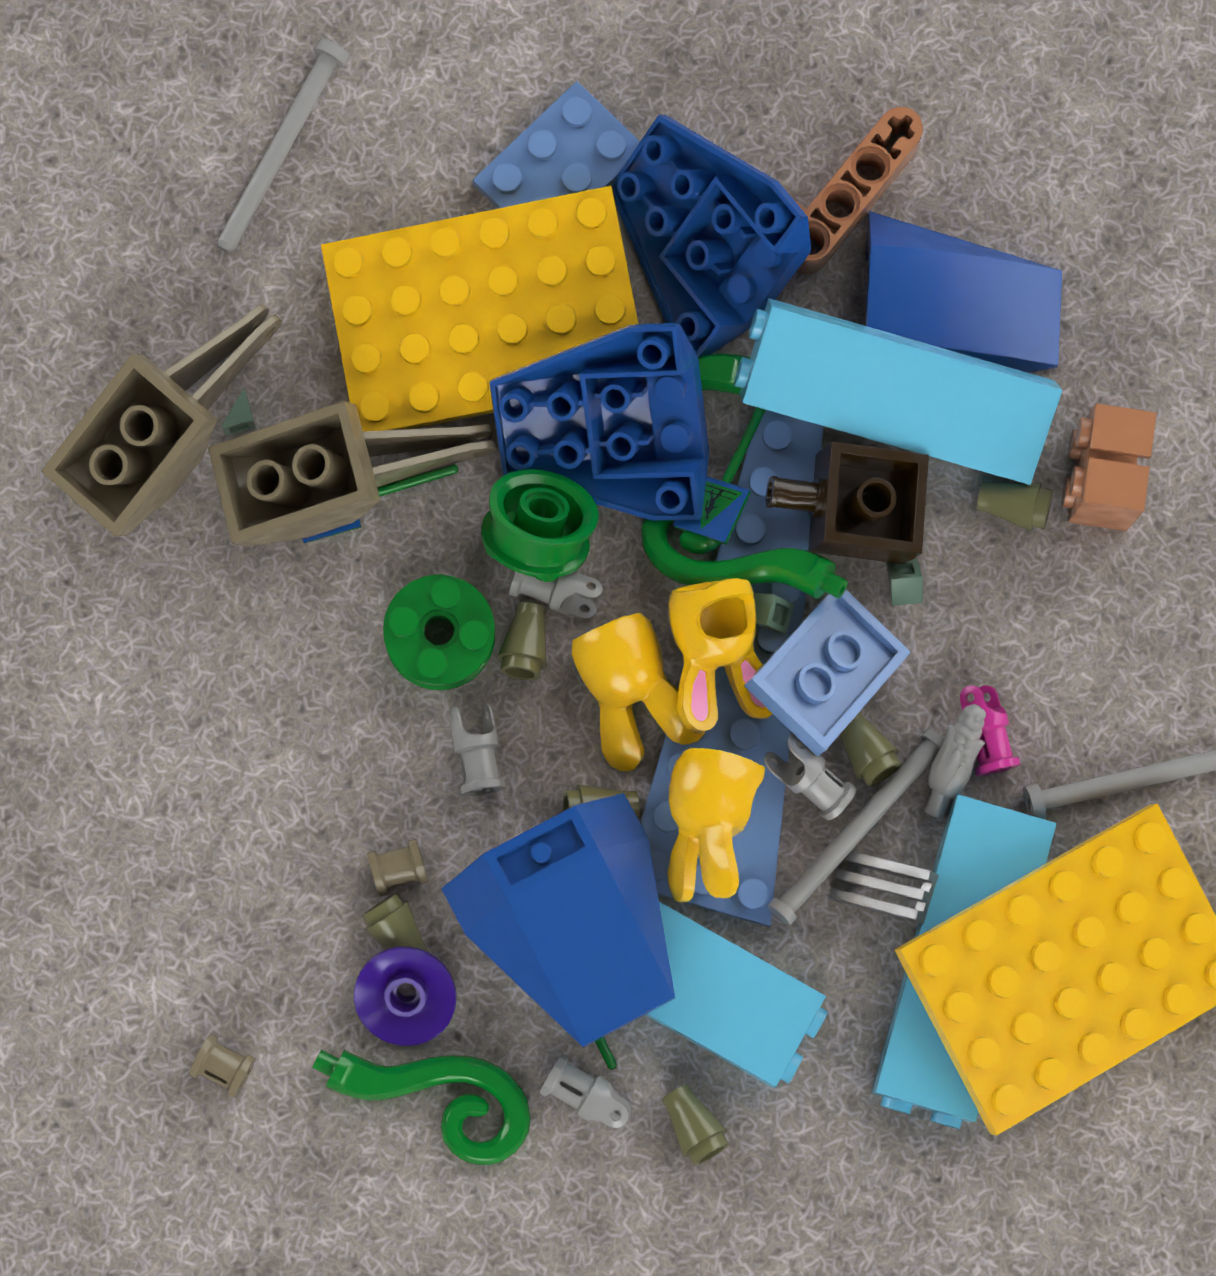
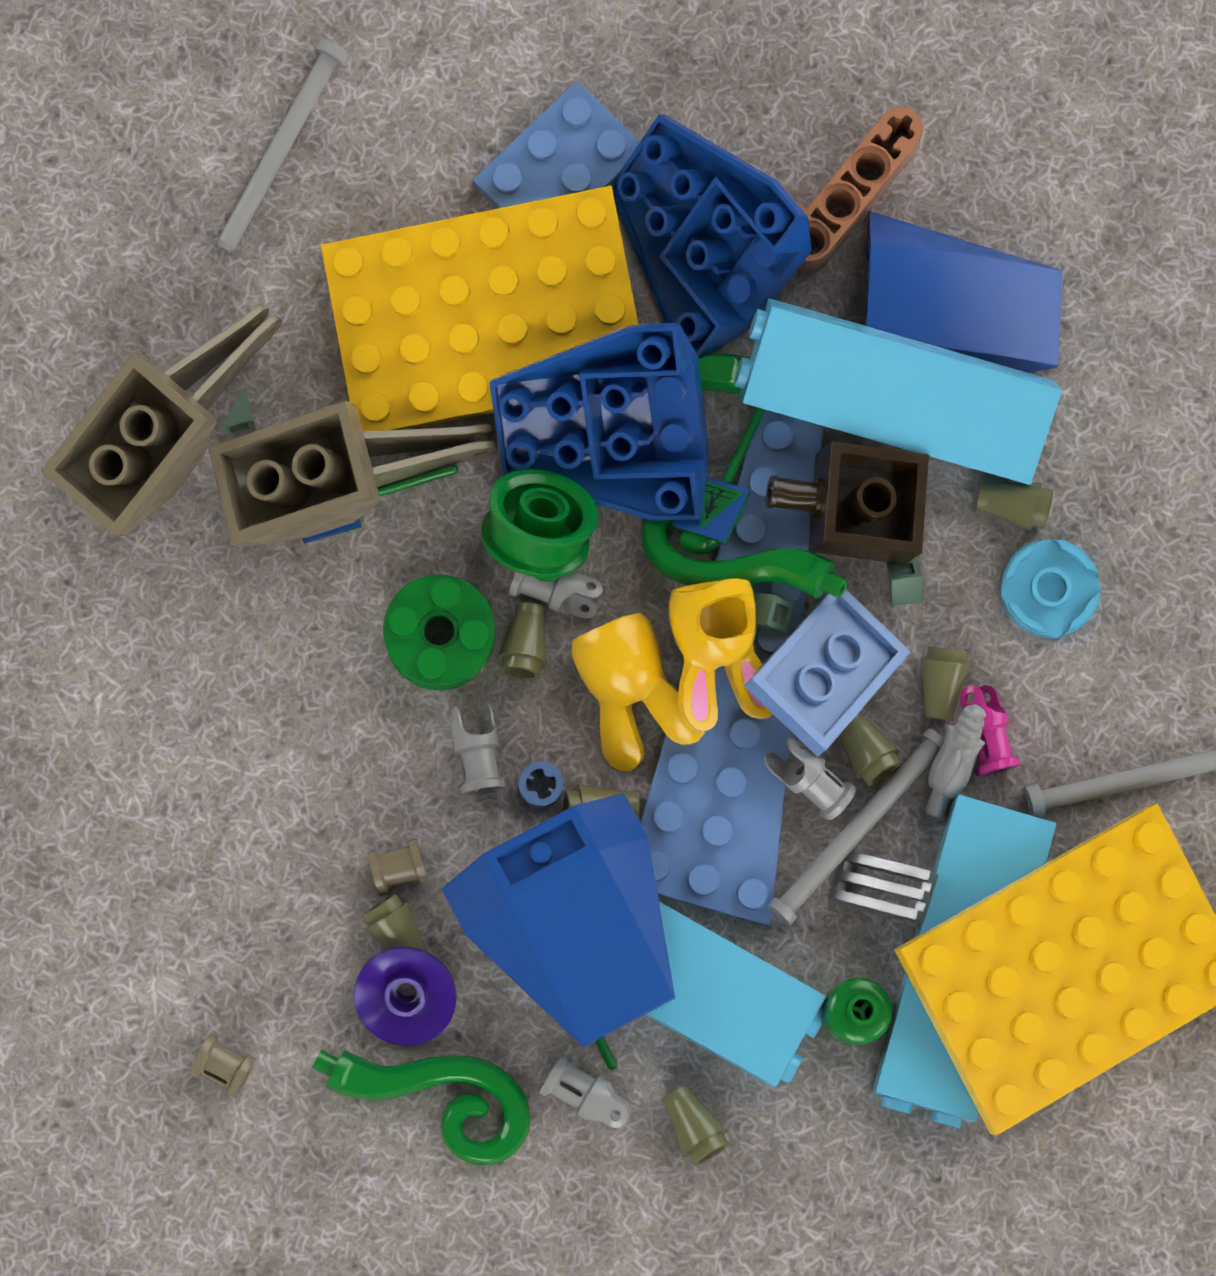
(531, 797): none -> medium blue bush
(710, 804): yellow piece -> none
(839, 1010): none -> green head
(943, 680): none -> olive cone
(1038, 603): none -> medium azure tile
(1106, 482): nougat piece -> none

